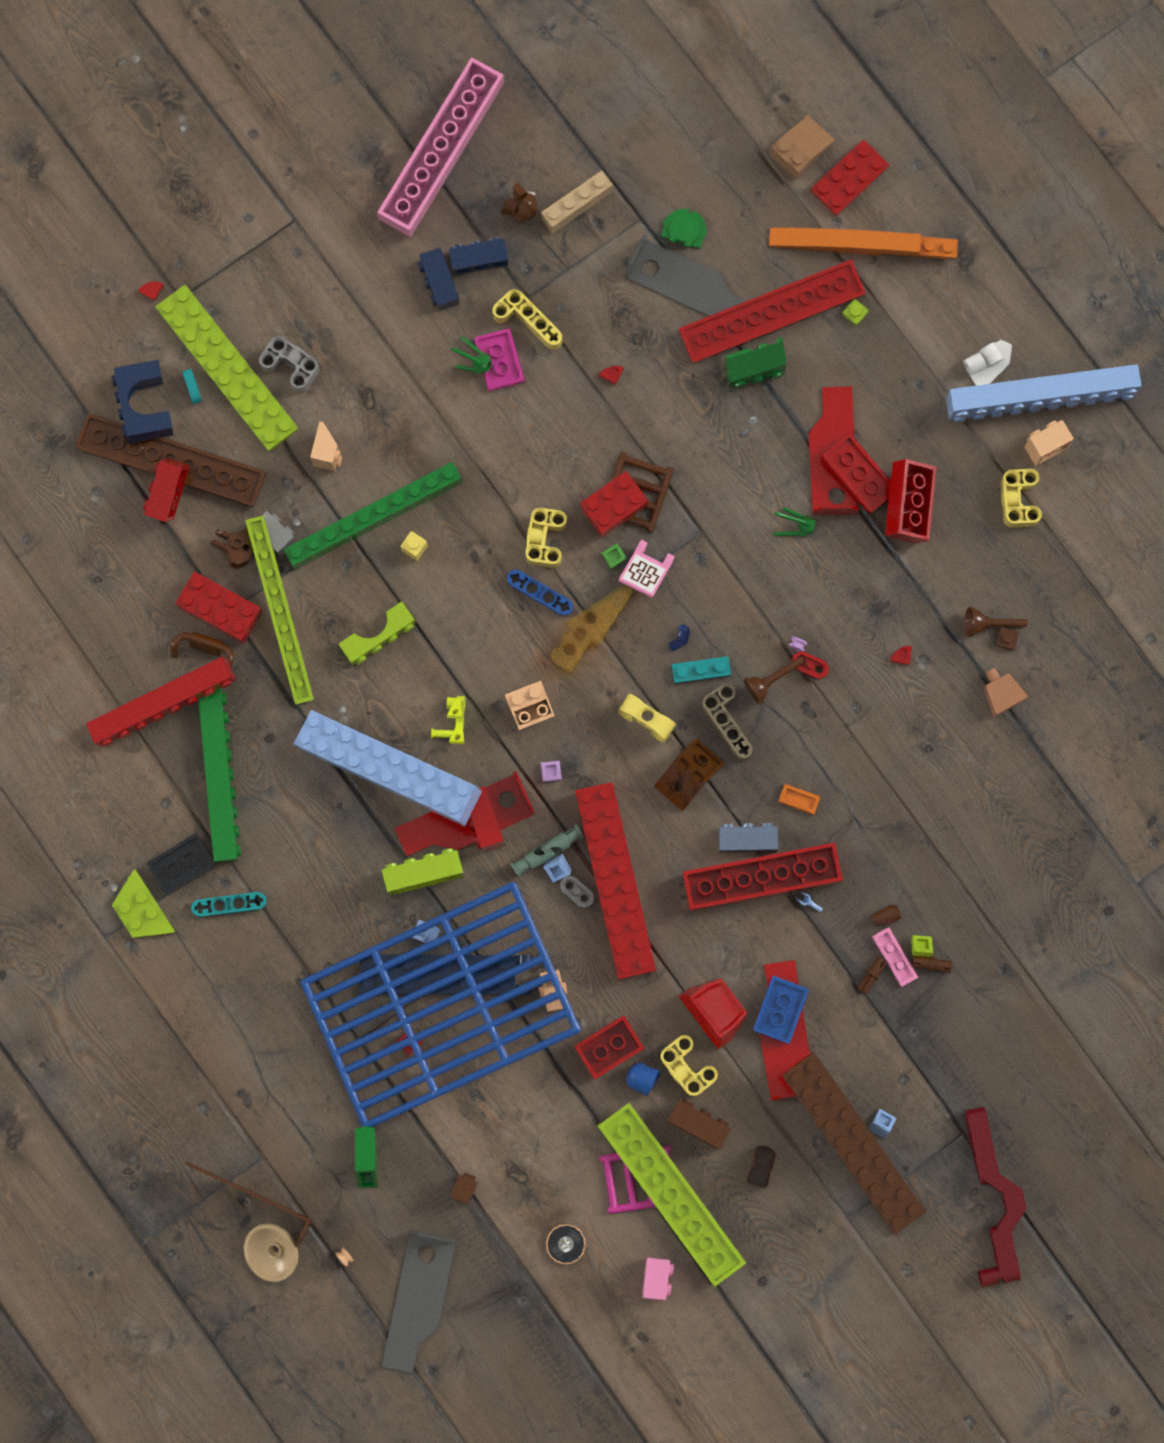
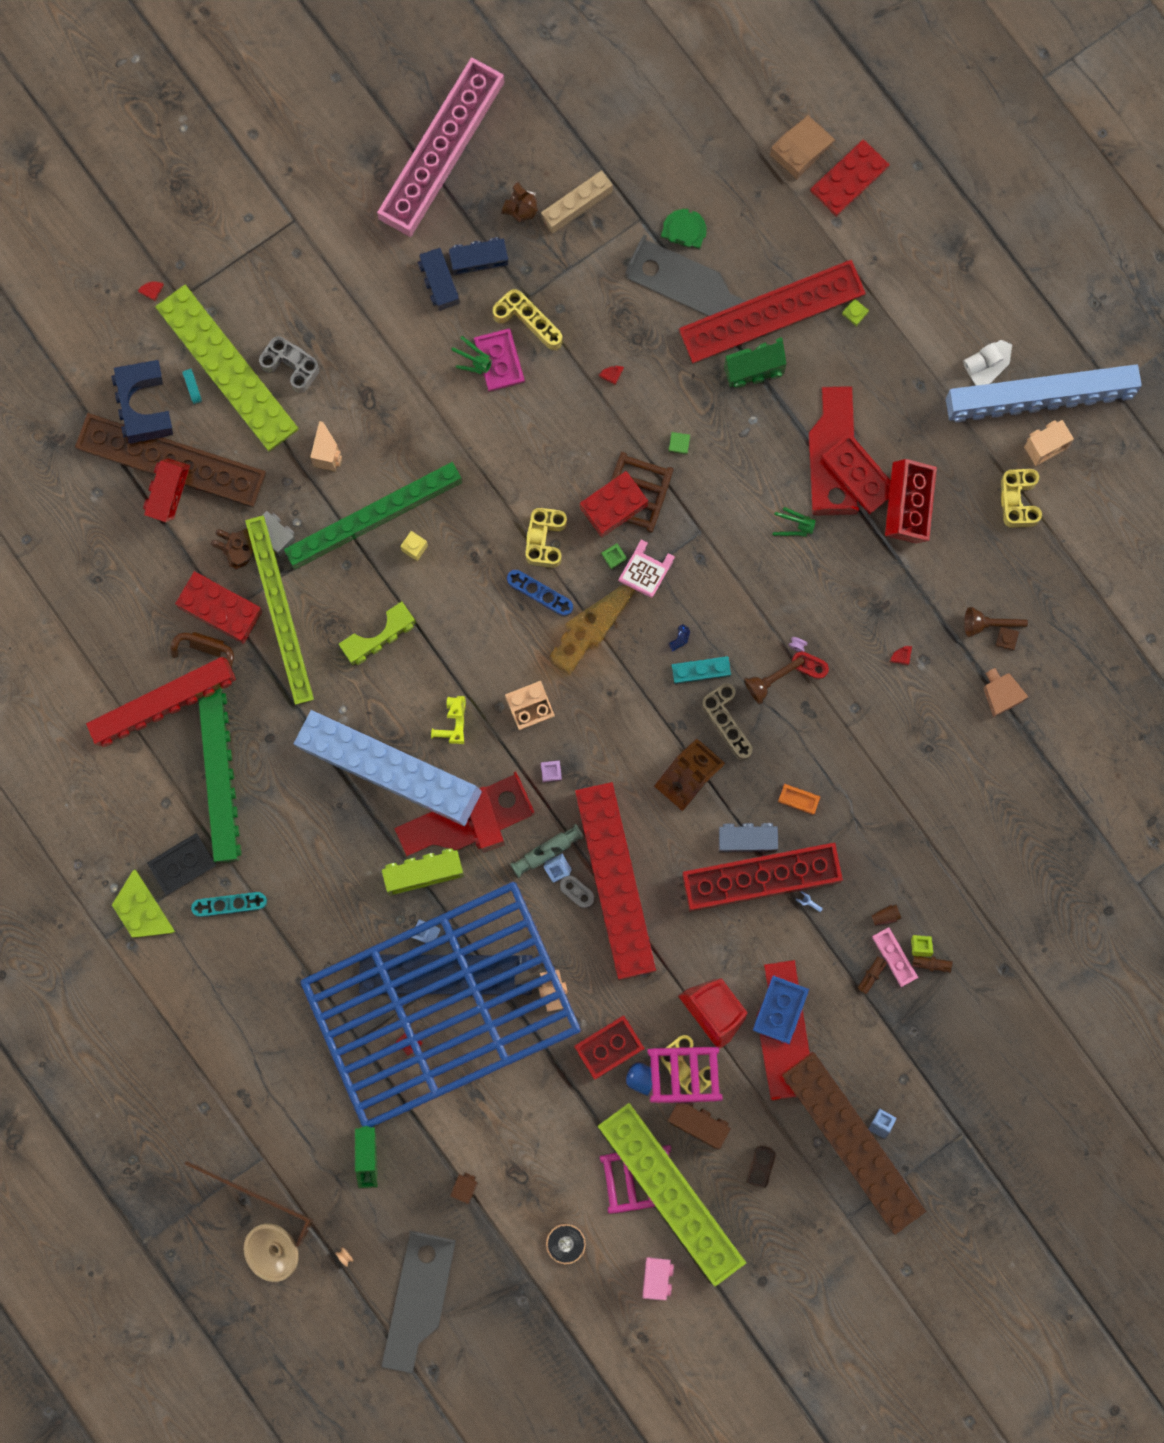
(659, 725): light yellow beam -> none
(676, 1096): none -> dark pink bar
(679, 443): none -> bright green tile
(863, 242): orange slope -> none
(1012, 1195): dark red beam -> none

